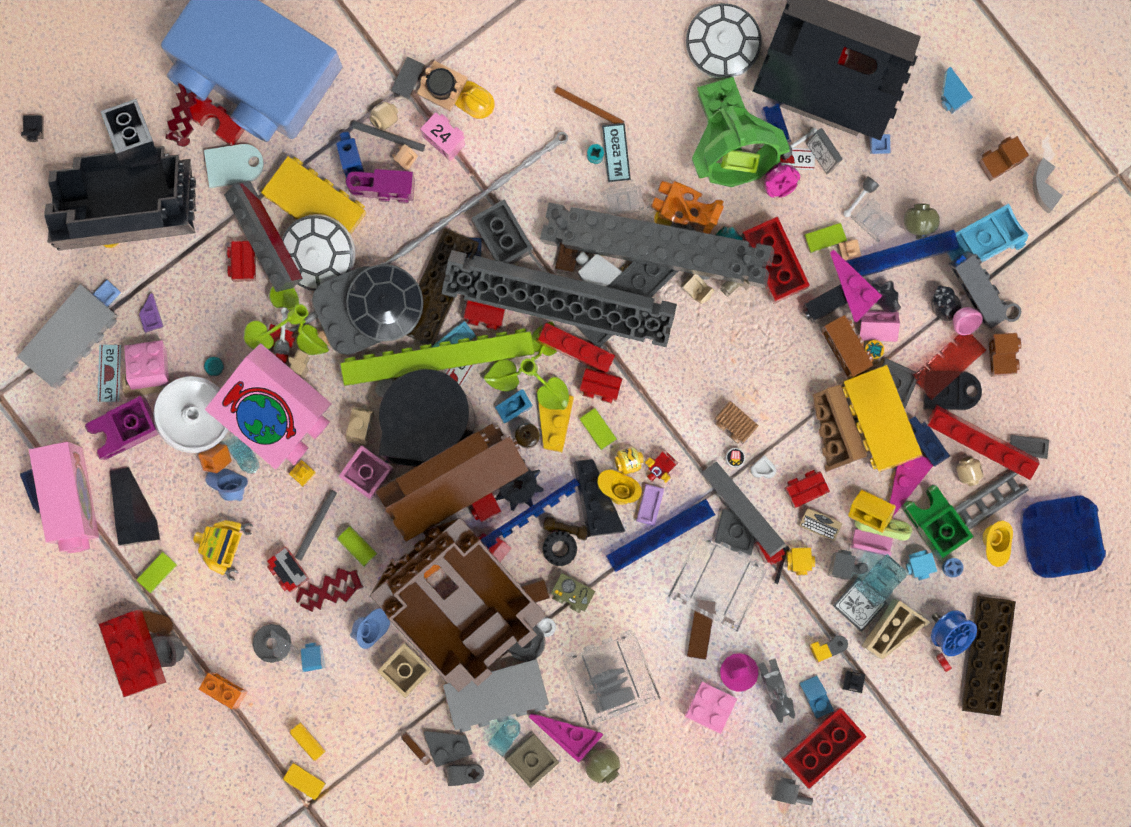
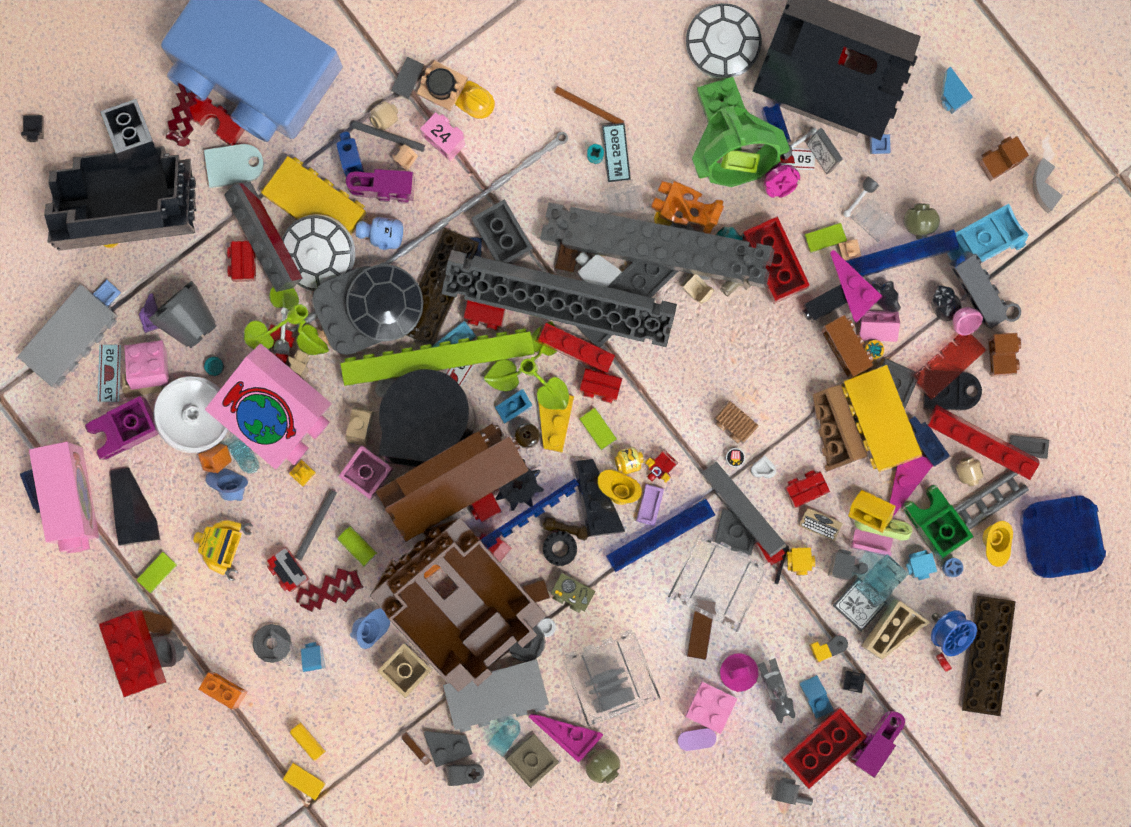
(185, 316): none -> dark grey cone
(383, 232): none -> light blue piece
(697, 739): none -> lavender tile
(878, 744): none -> magenta brick

